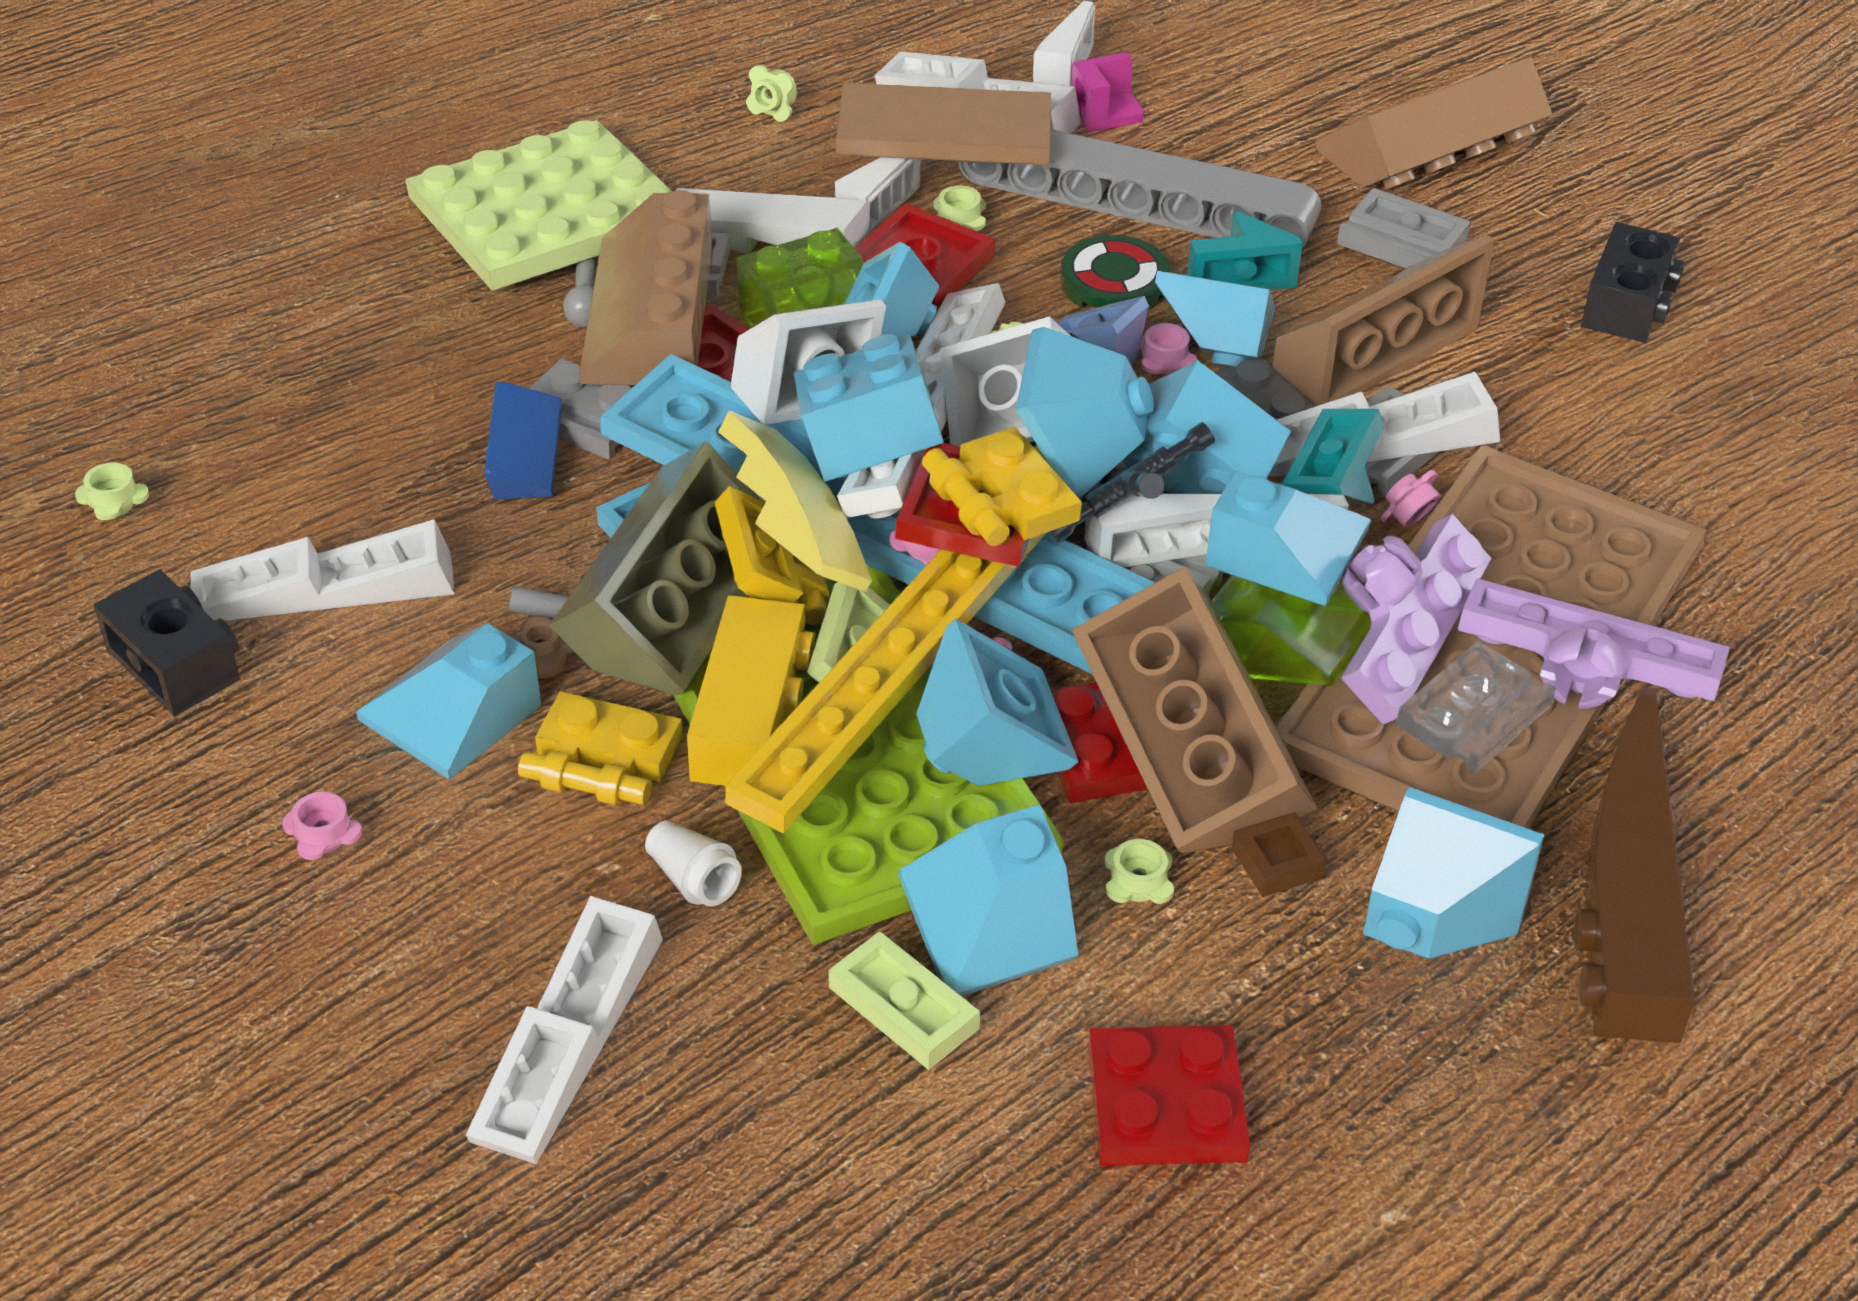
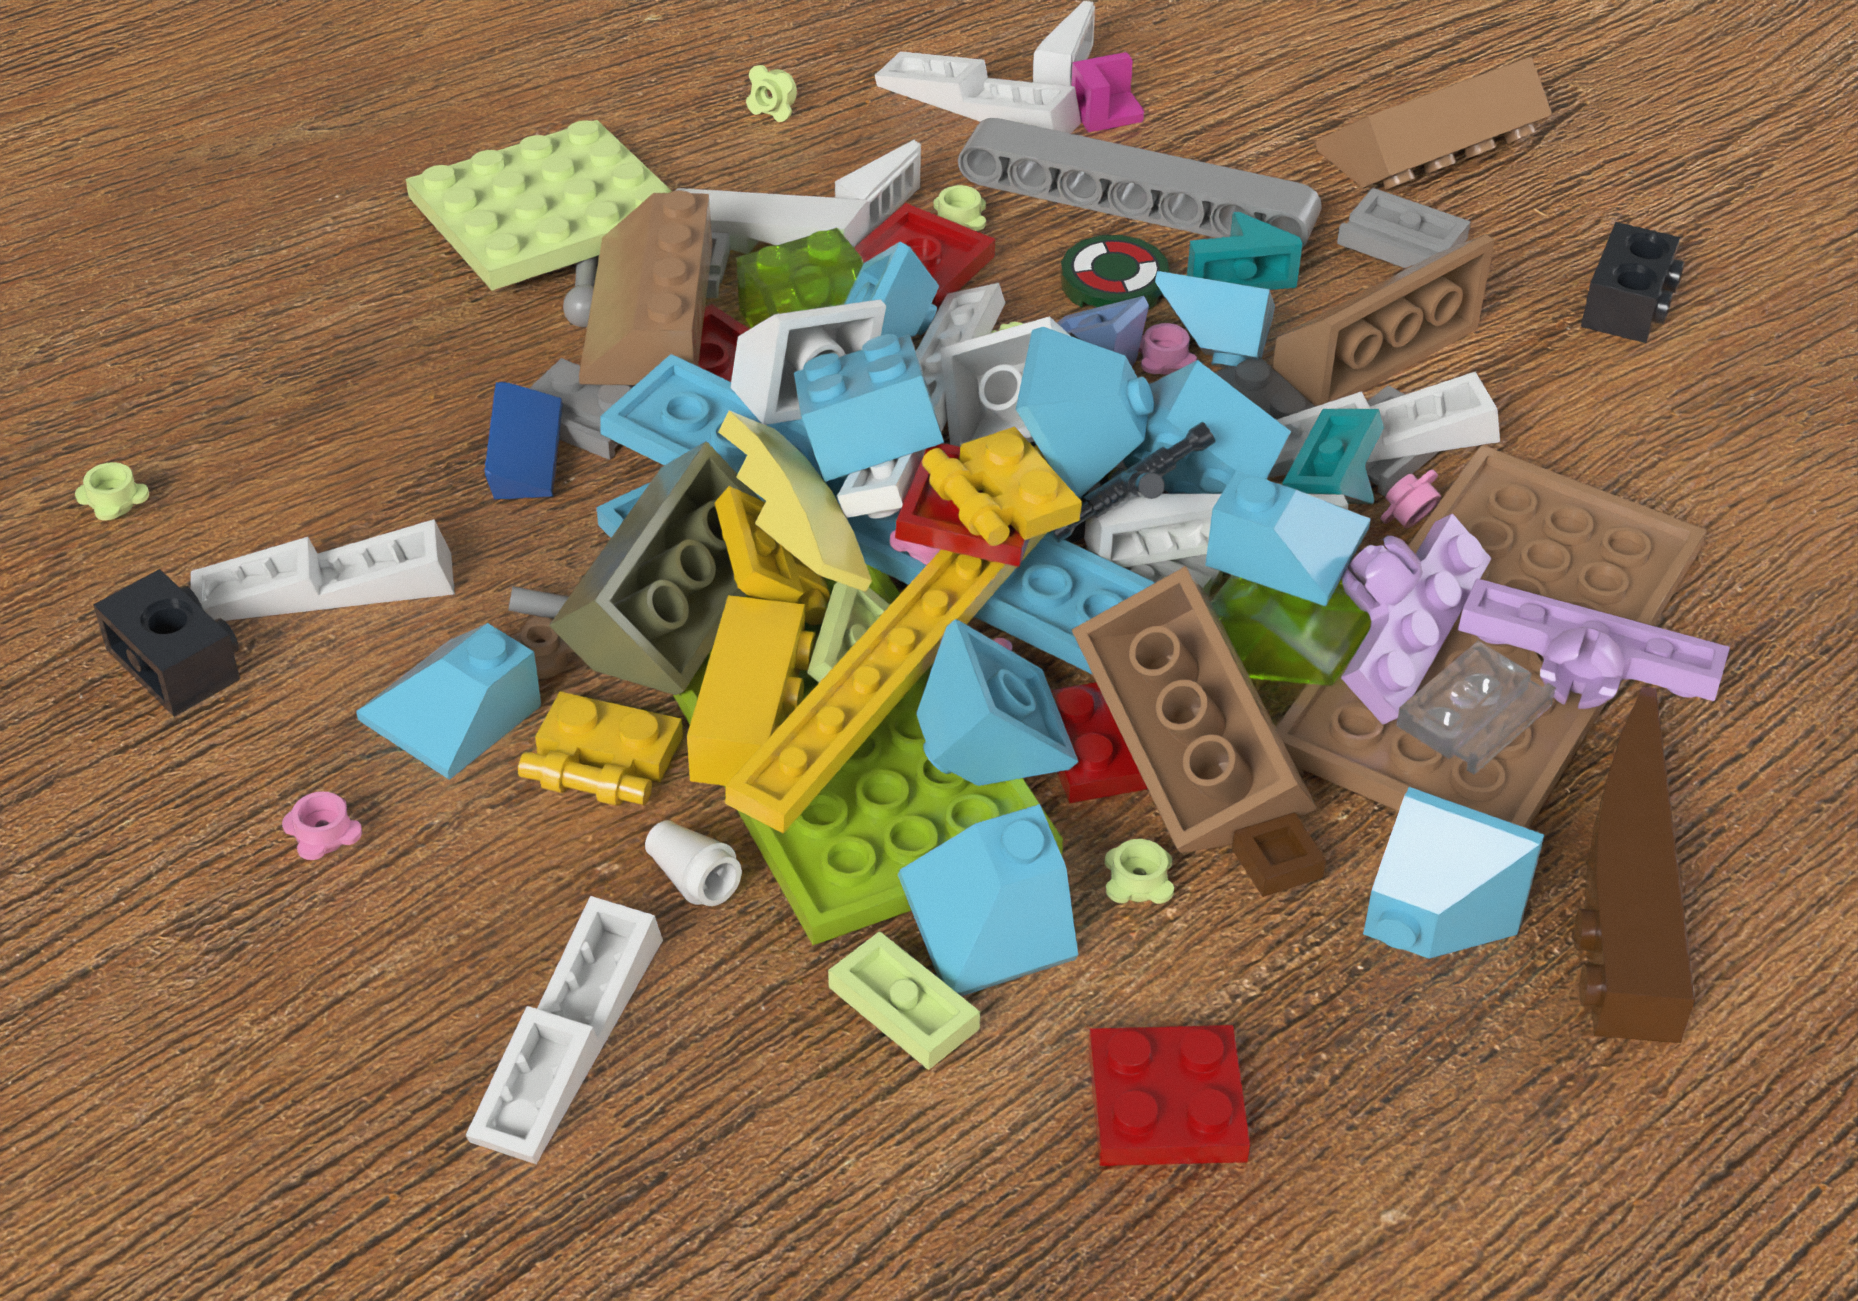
(944, 124): medium nougat tile -> none

